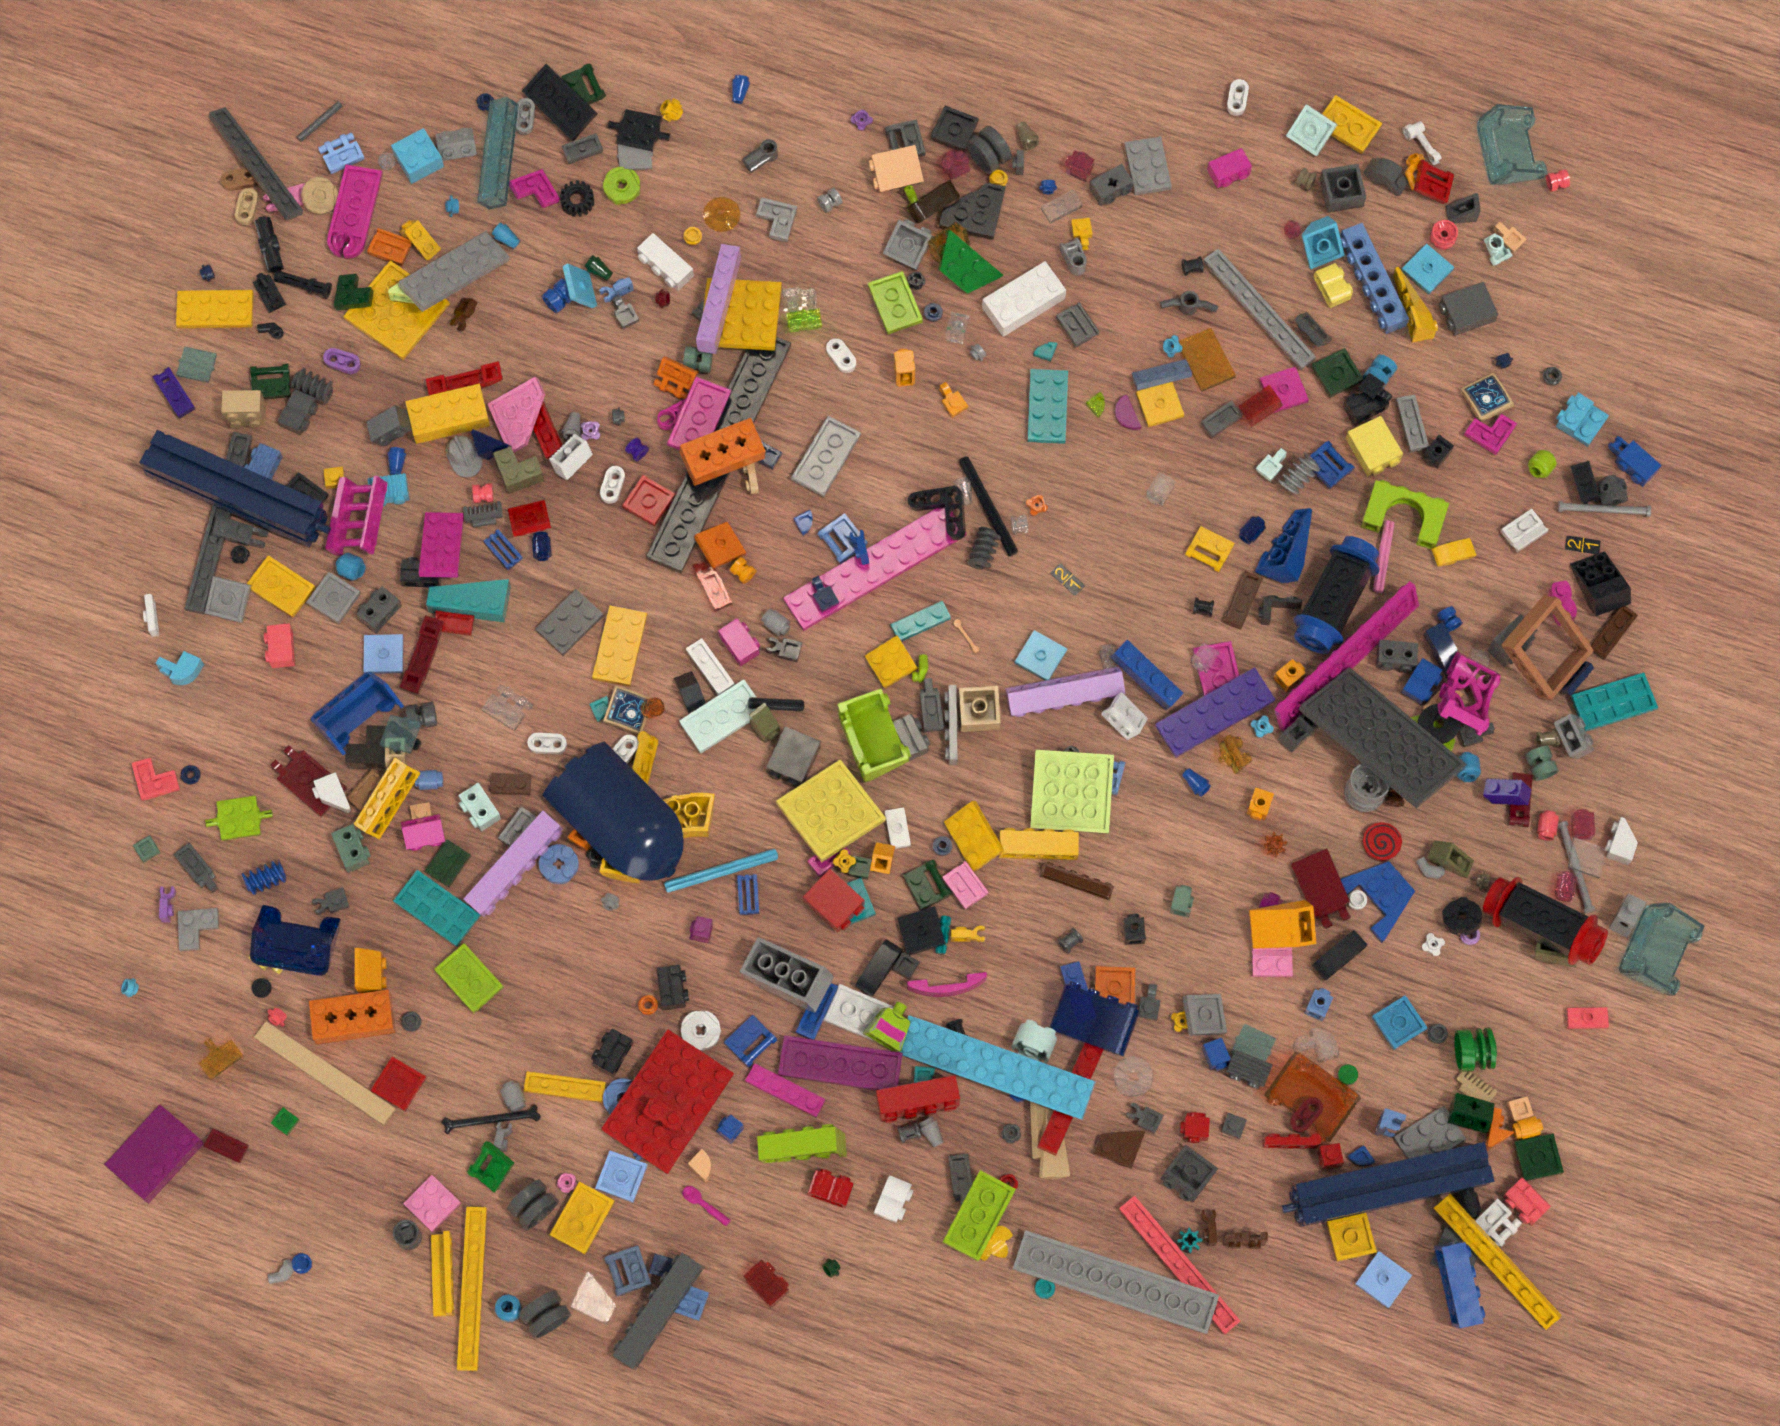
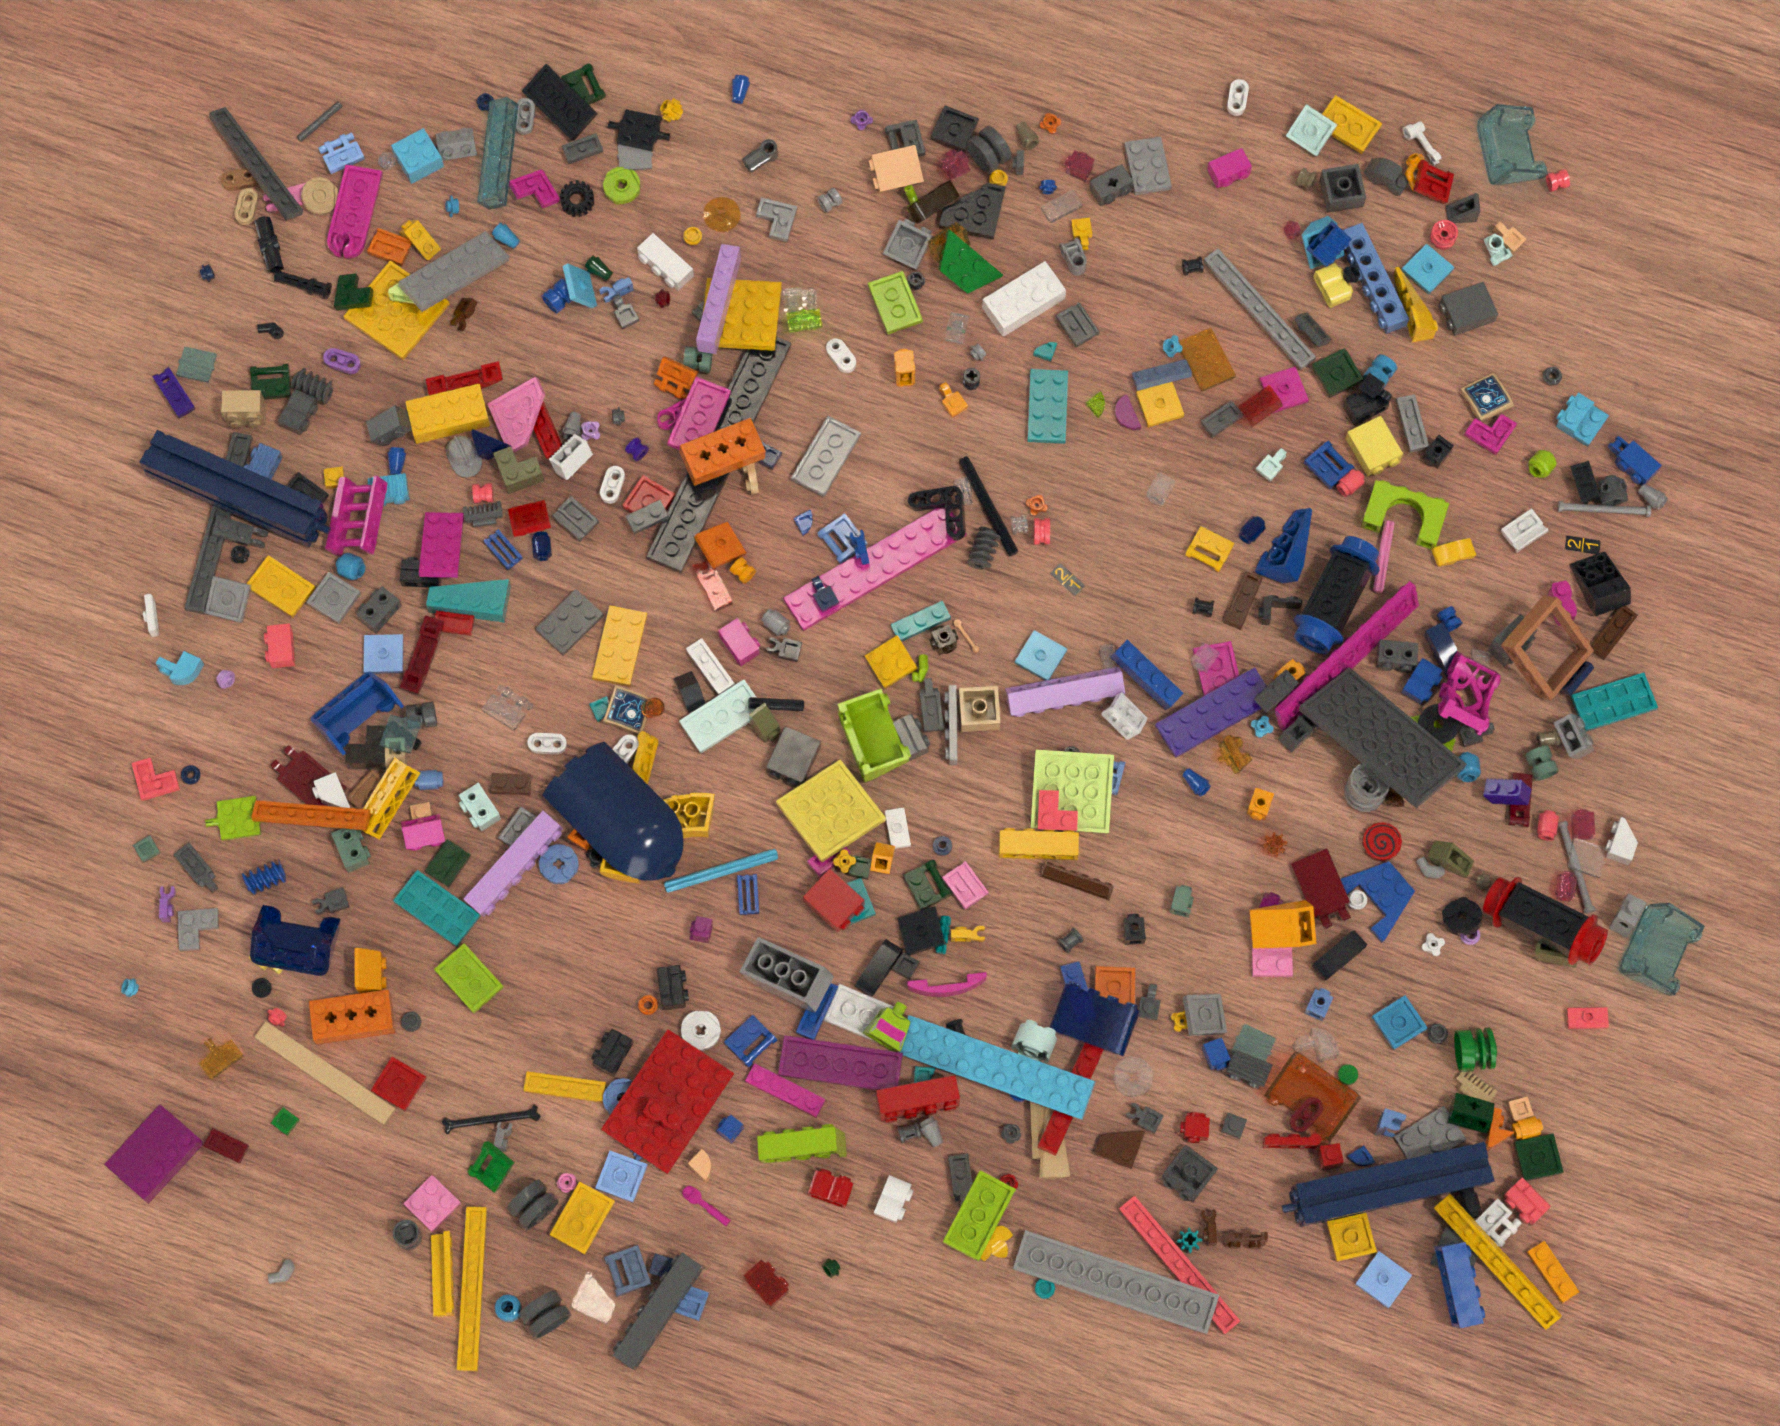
(215, 309): yellow plate -> none
(225, 679): none -> lavender plate
(268, 292): black hinge -> none
(301, 1263): blue plate -> none
(311, 815): none -> orange plate
(513, 1096): light grey brick -> none
(575, 518): none -> dark grey plate
(610, 902): light grey plate -> none
(647, 517): none -> plate
(933, 317): plate -> none
(943, 646): none -> dark brown brick
(971, 373): none -> black bush
(974, 836): yellow plate -> none
(1041, 531): none -> coral wheel
(1050, 118): none -> orange plate
(1050, 817): none -> coral plate
(1189, 309): dark grey piece -> none
(1276, 691): none -> dark grey brick
(1300, 474): light grey piece -> none
(1329, 244): none -> blue brick
(1350, 482): none -> coral brick
(1351, 274): none -> black plate
(1503, 360): dark blue plate -> none
(1553, 1272): none -> light orange plate
(1653, 496): none -> light grey cone

